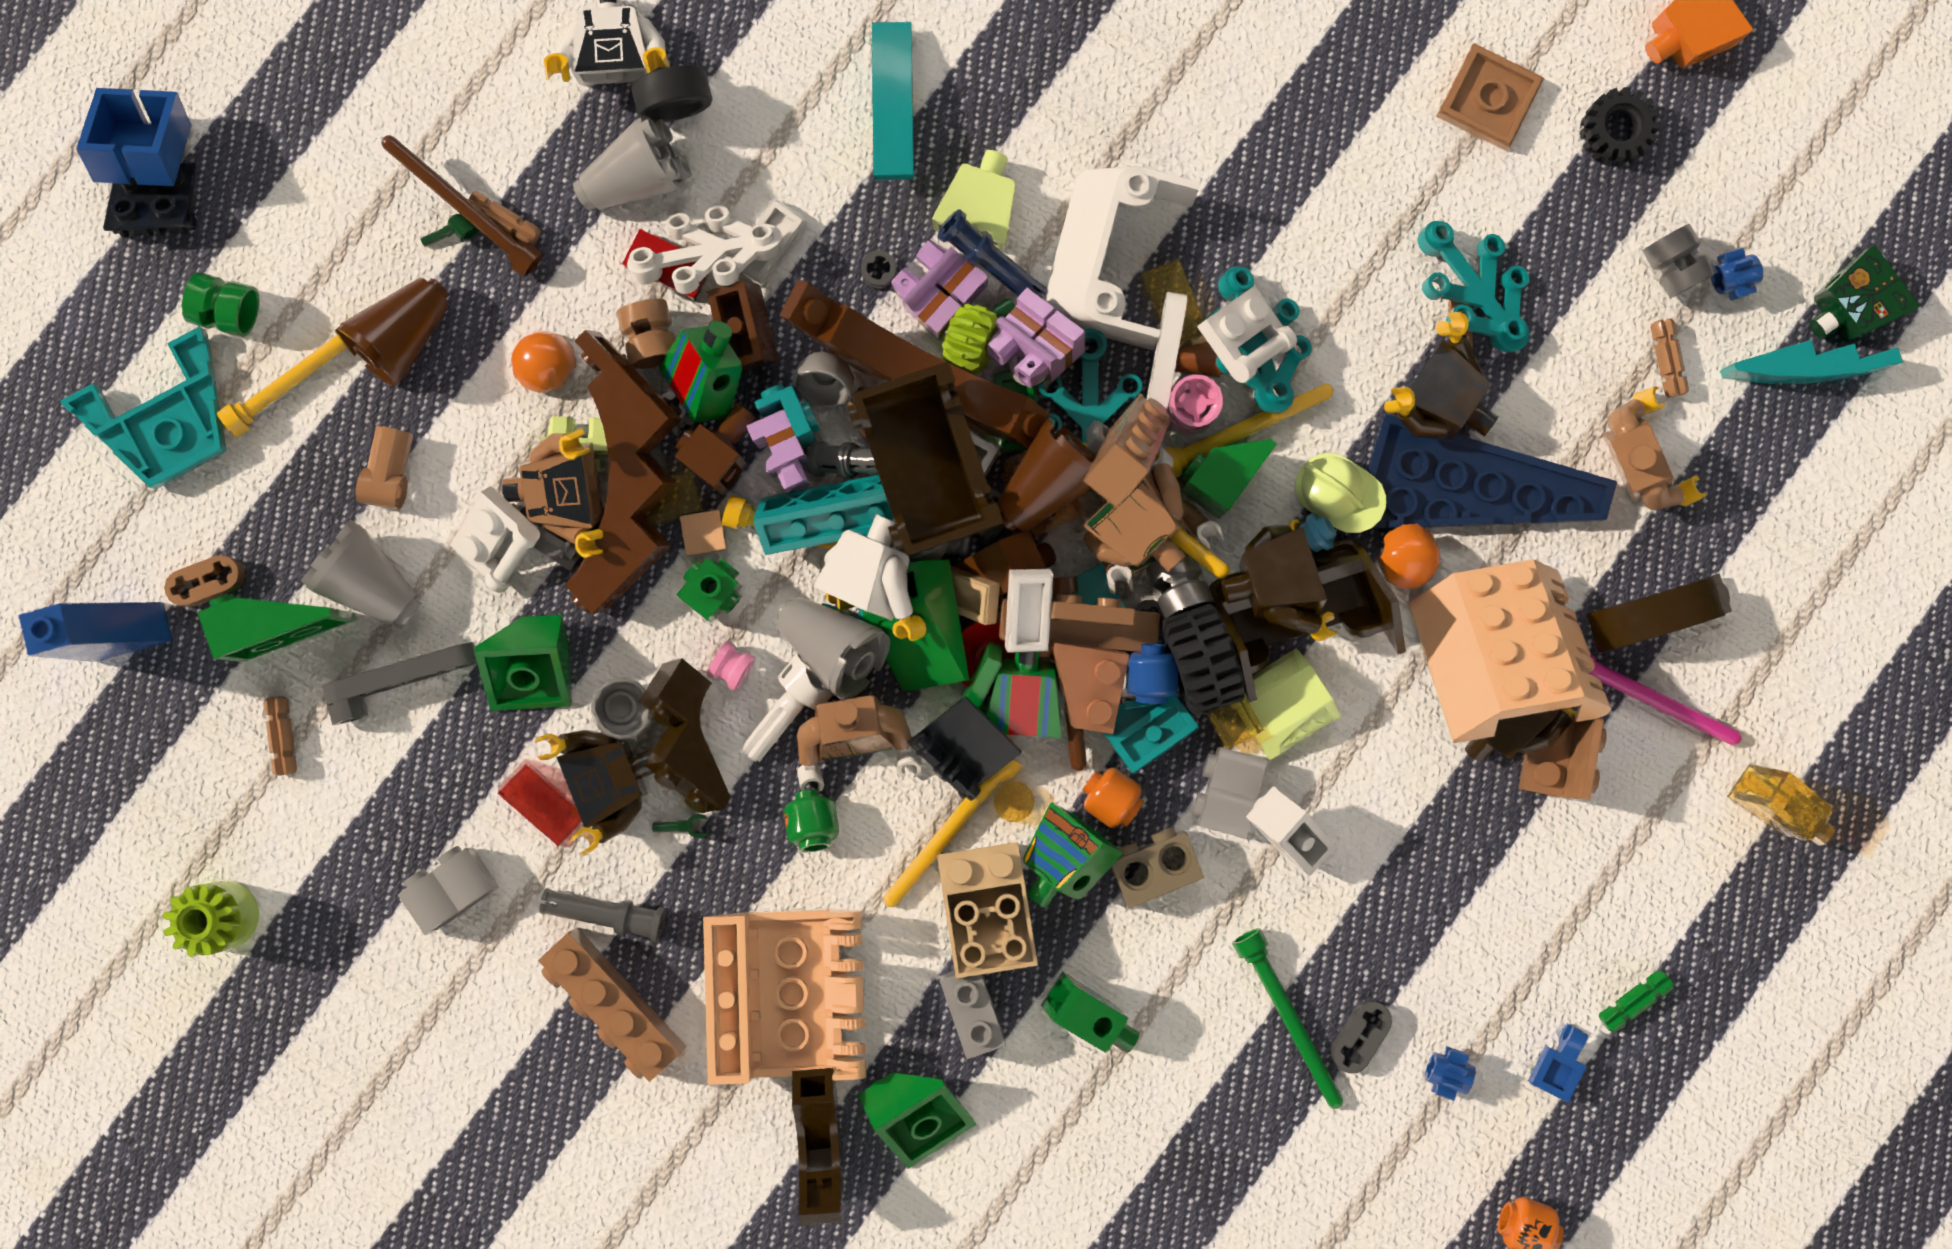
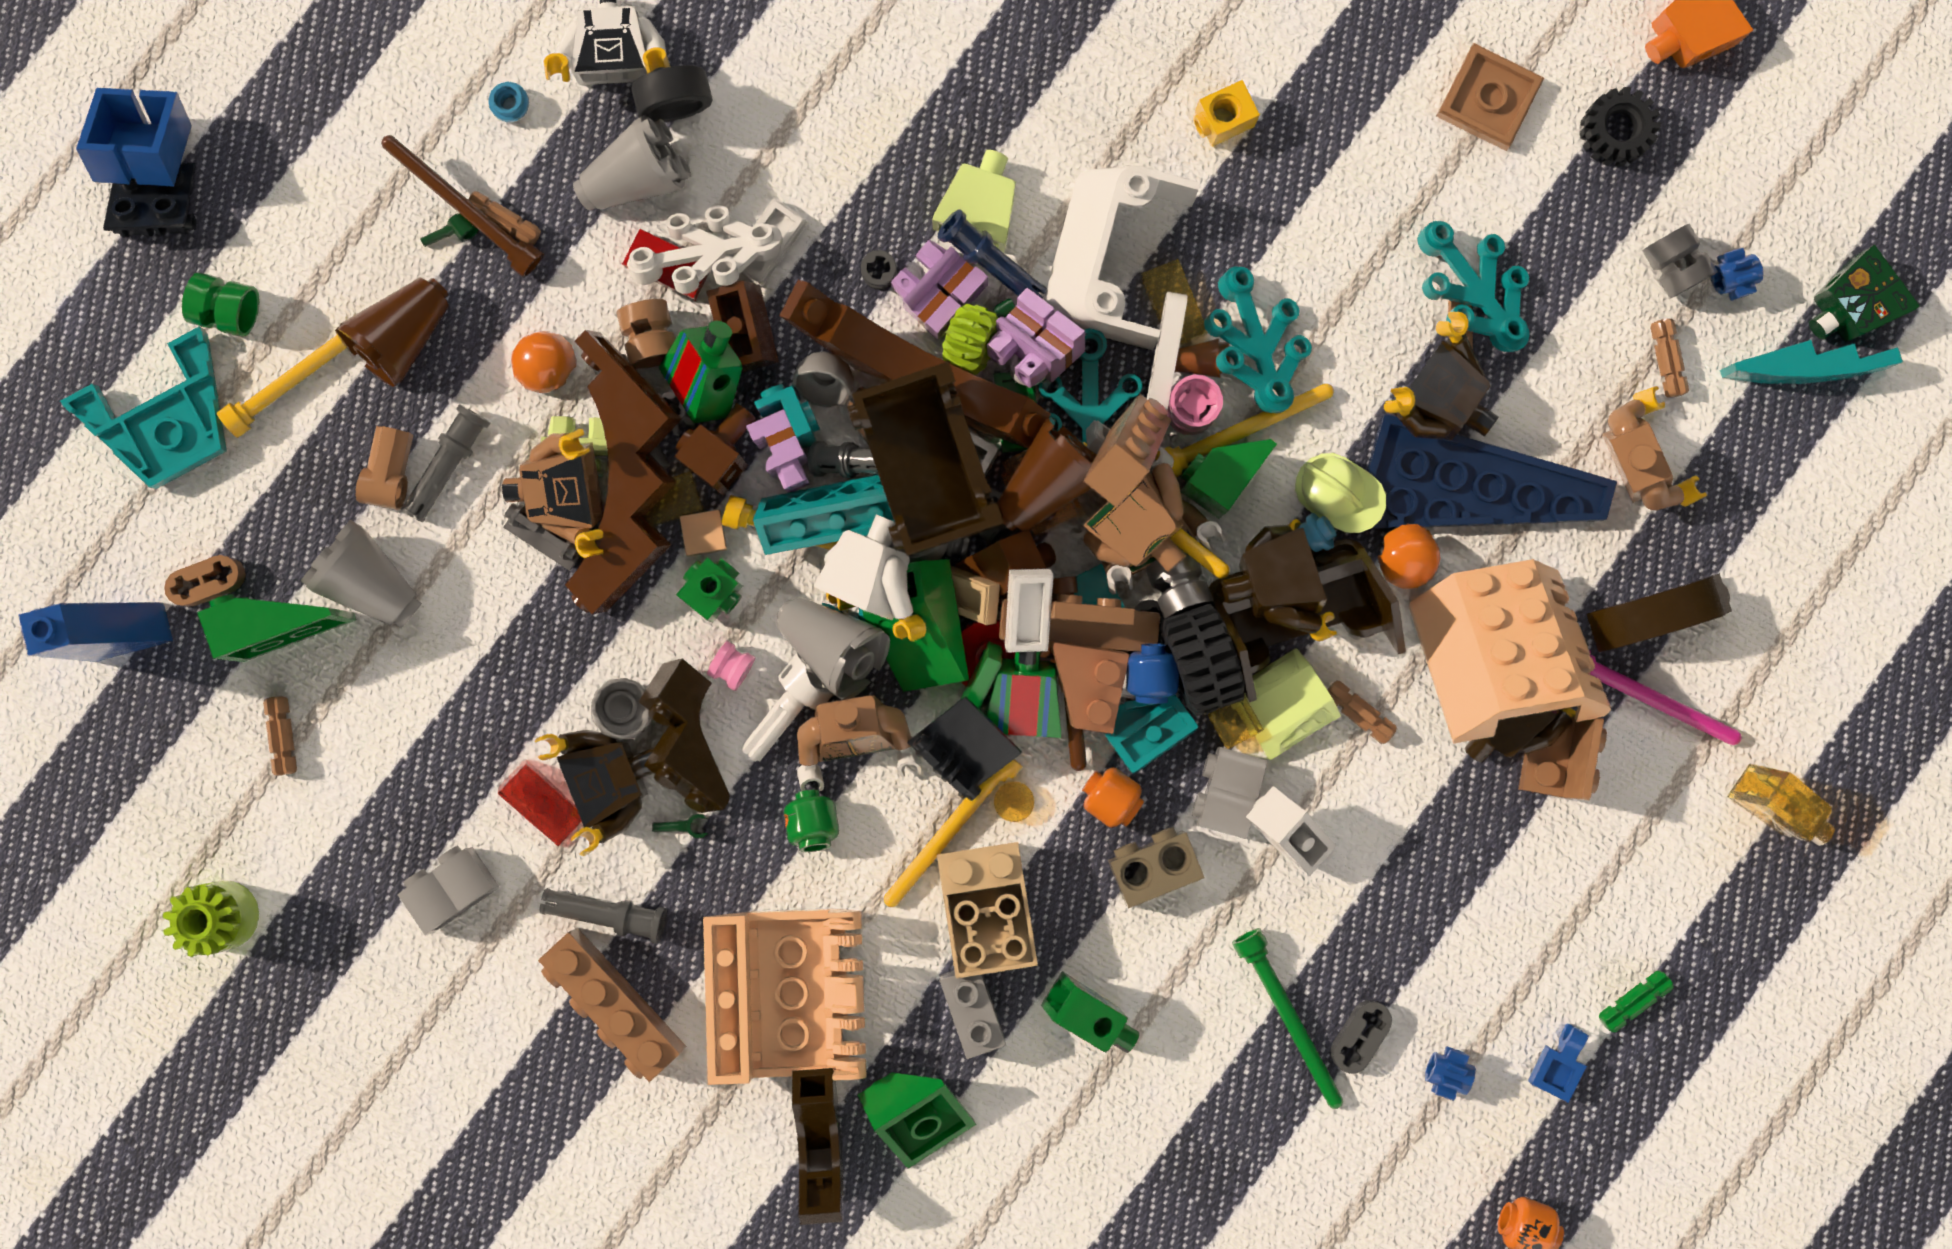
(346, 695): dark grey beam -> none
(454, 446): none -> dark grey pin
(484, 533): white plate -> none
(500, 94): none -> dark azure plate
(526, 664): green slope -> none
(892, 101): teal slope -> none
(1066, 856): green torso -> none
(1232, 98): none -> yellow brick
(1239, 323): white plate -> none
(1362, 712): none -> medium nougat axle

